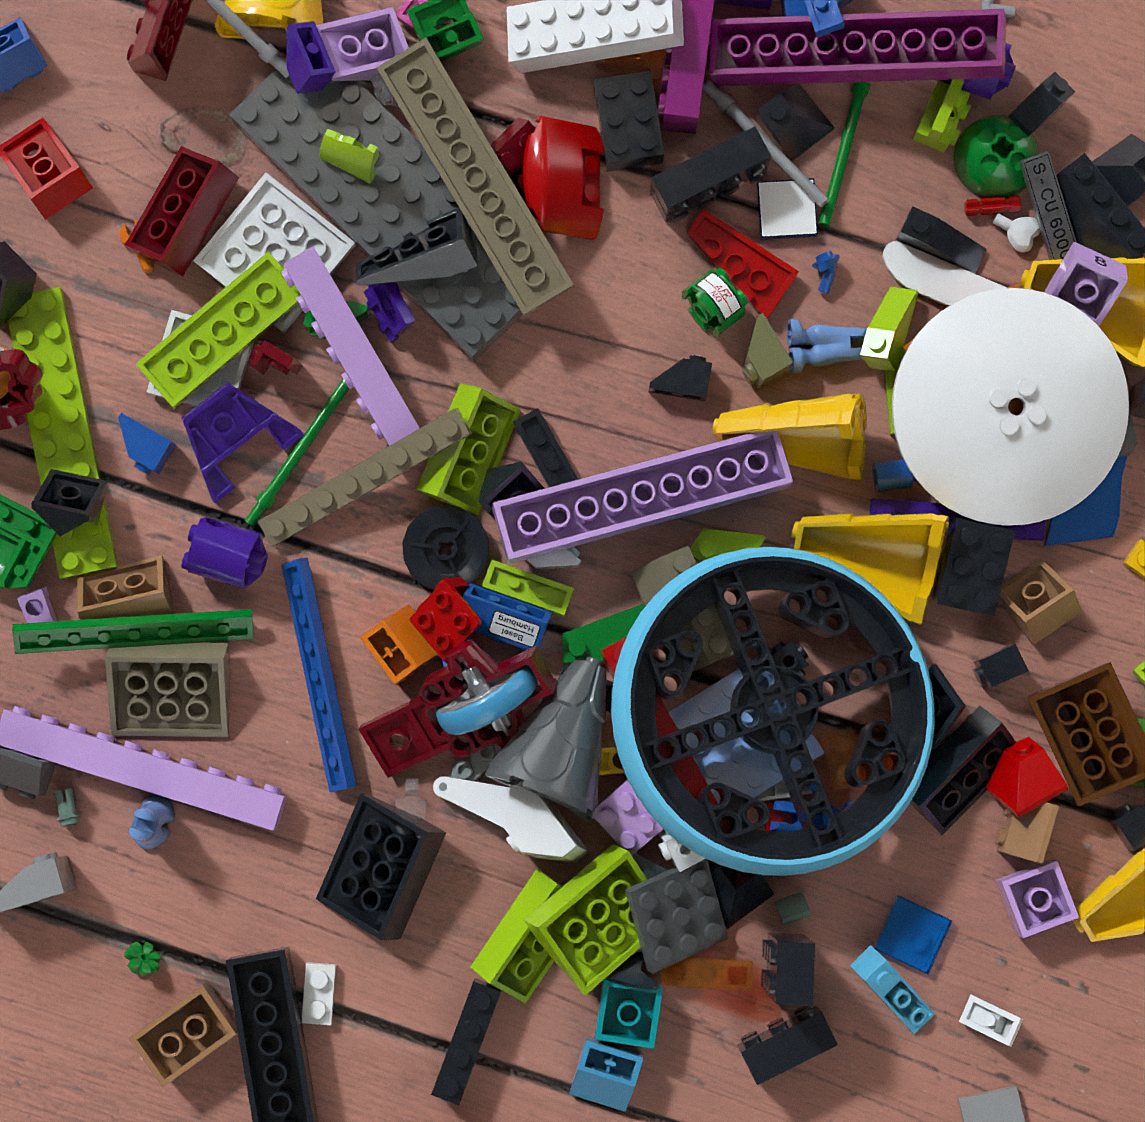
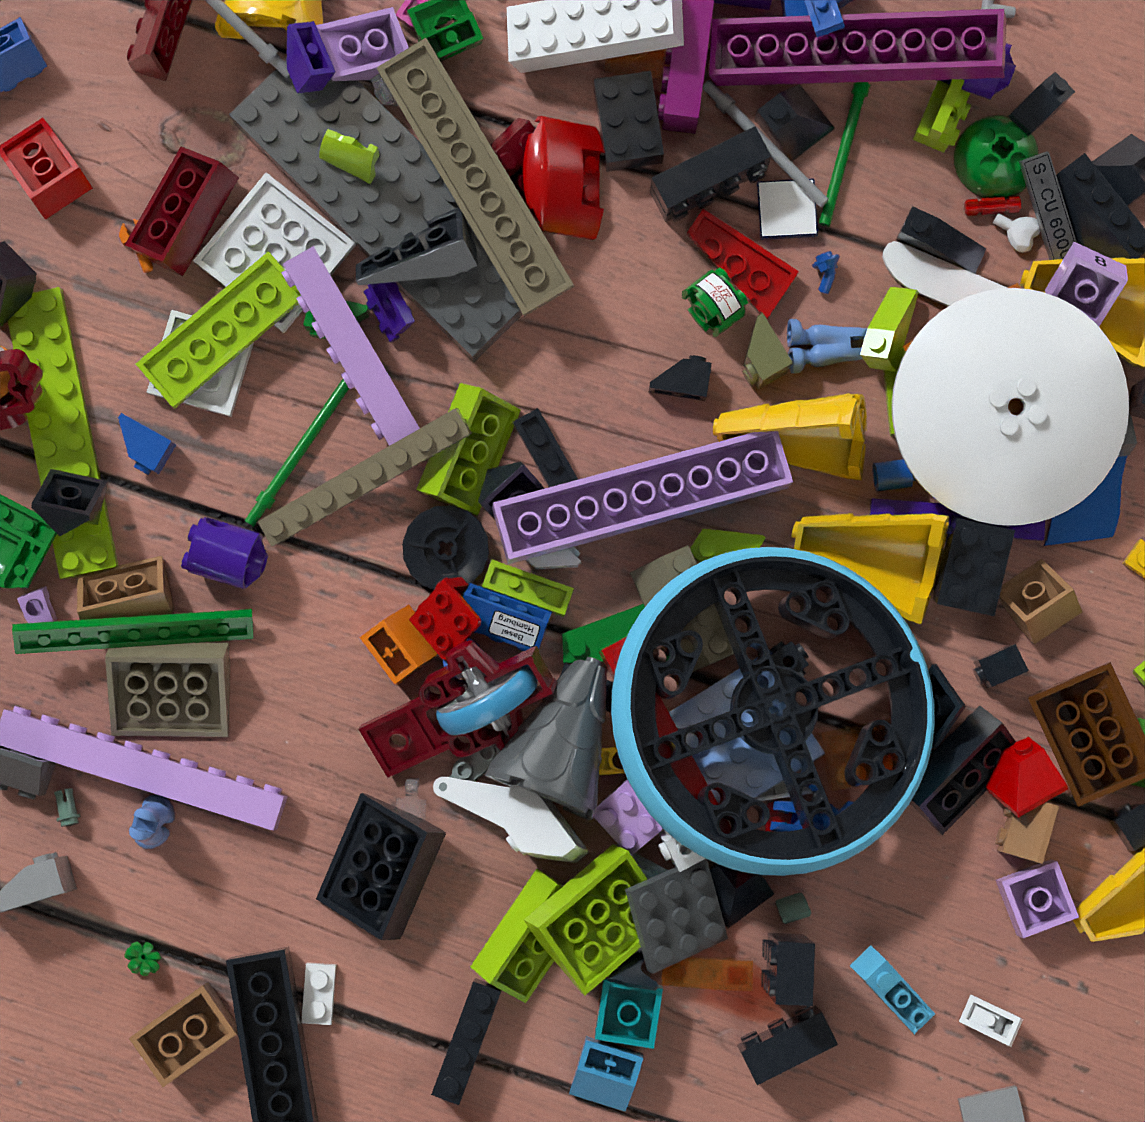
(226, 423): dark purple wing -> none
(268, 354): dark red bracket -> none
(318, 675): blue plate -> none
(912, 934): clear blue tile -> none

